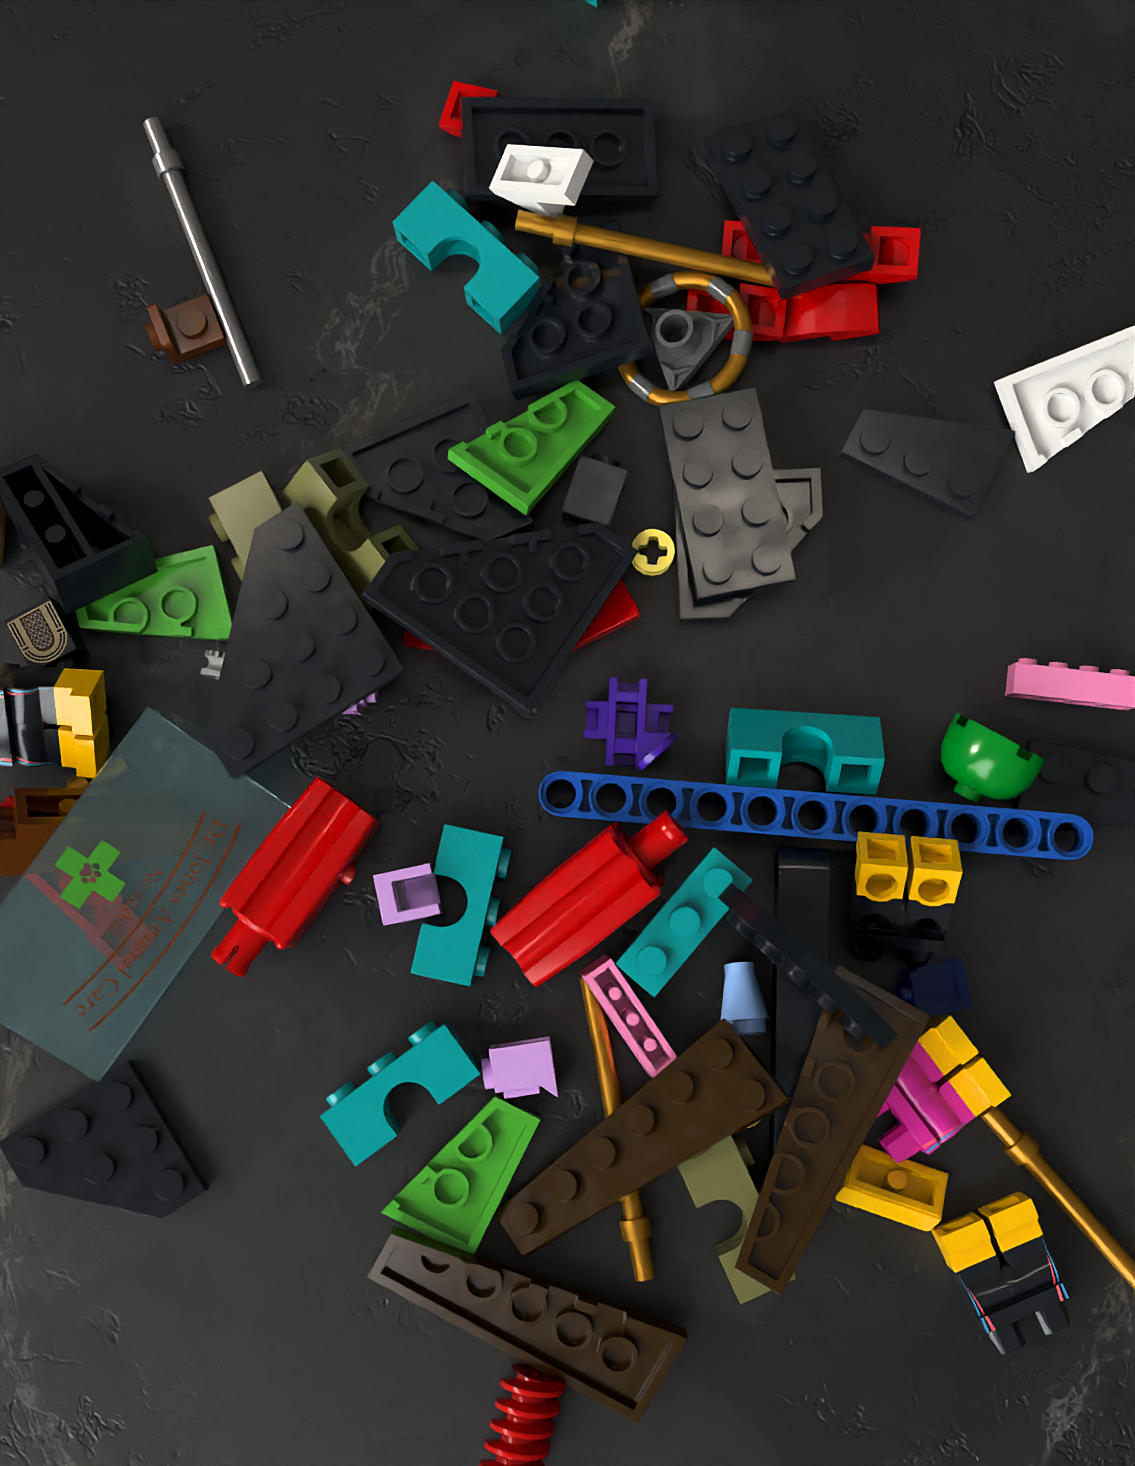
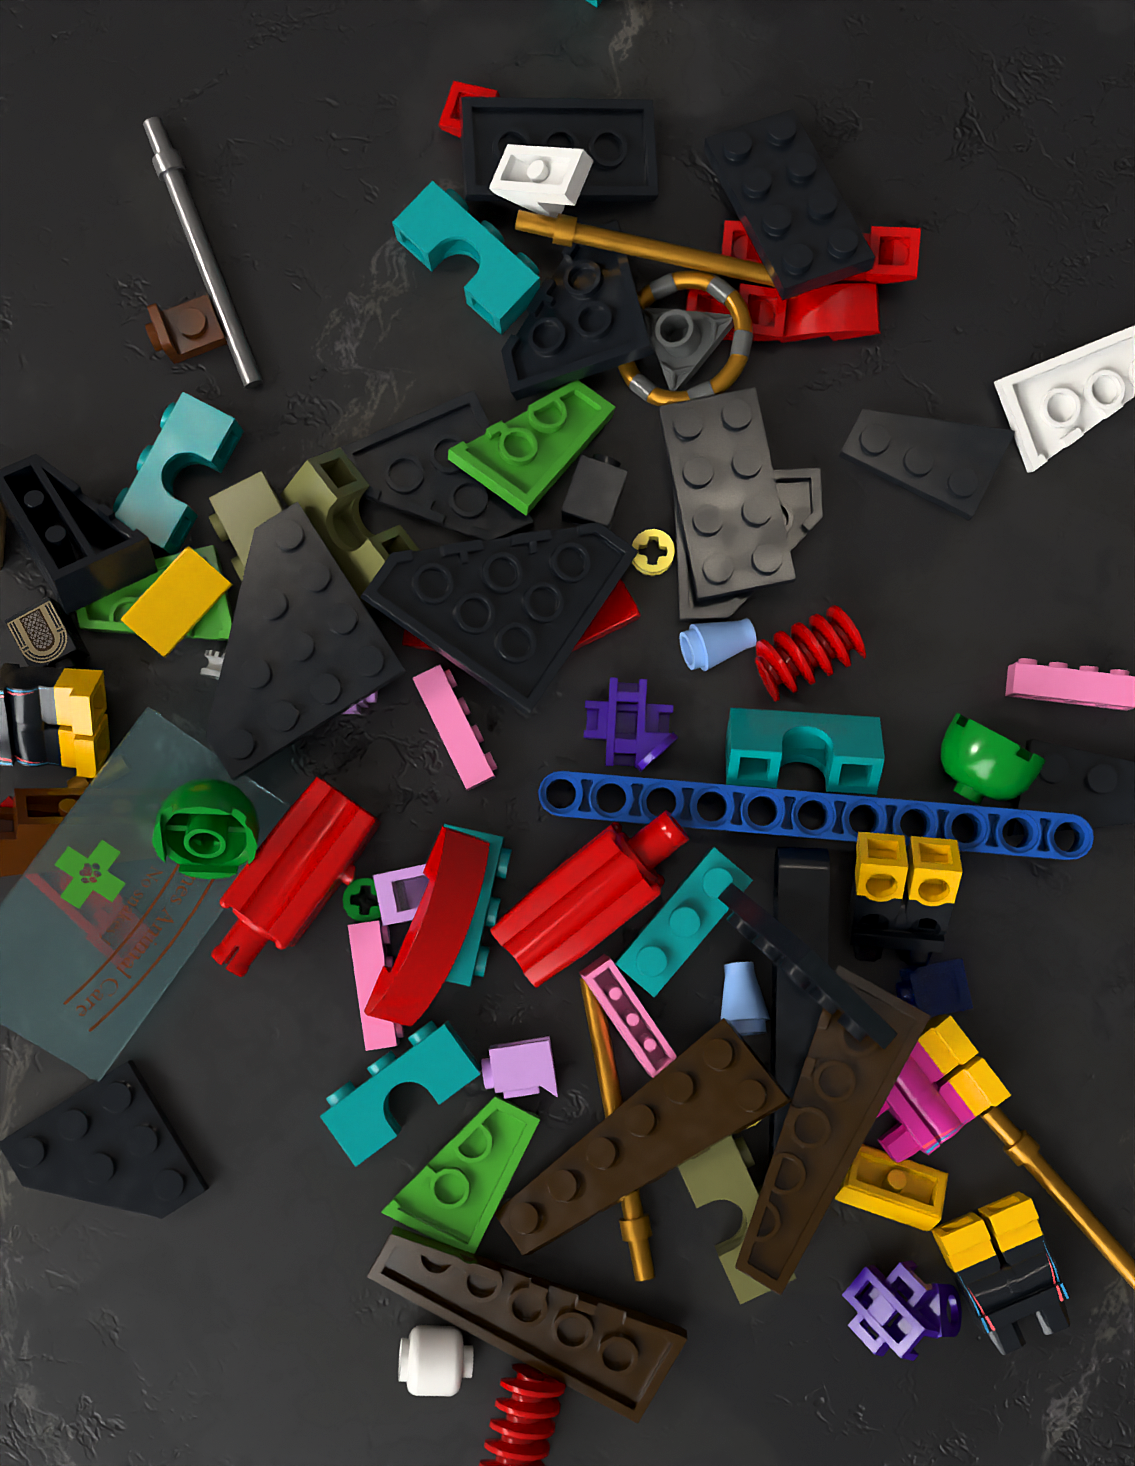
(176, 601): none -> yellow slope
(189, 436): none -> teal arch
(207, 828): none -> green cylinder
(355, 911): none -> green bush
(369, 955): none -> bright pink piece
(434, 1360): none -> white head
(437, 930): none -> red slope
(451, 722): none -> bright pink piece
(715, 642): none -> light blue cone
(807, 650): none -> red piece
(919, 1317): none -> dark purple piece

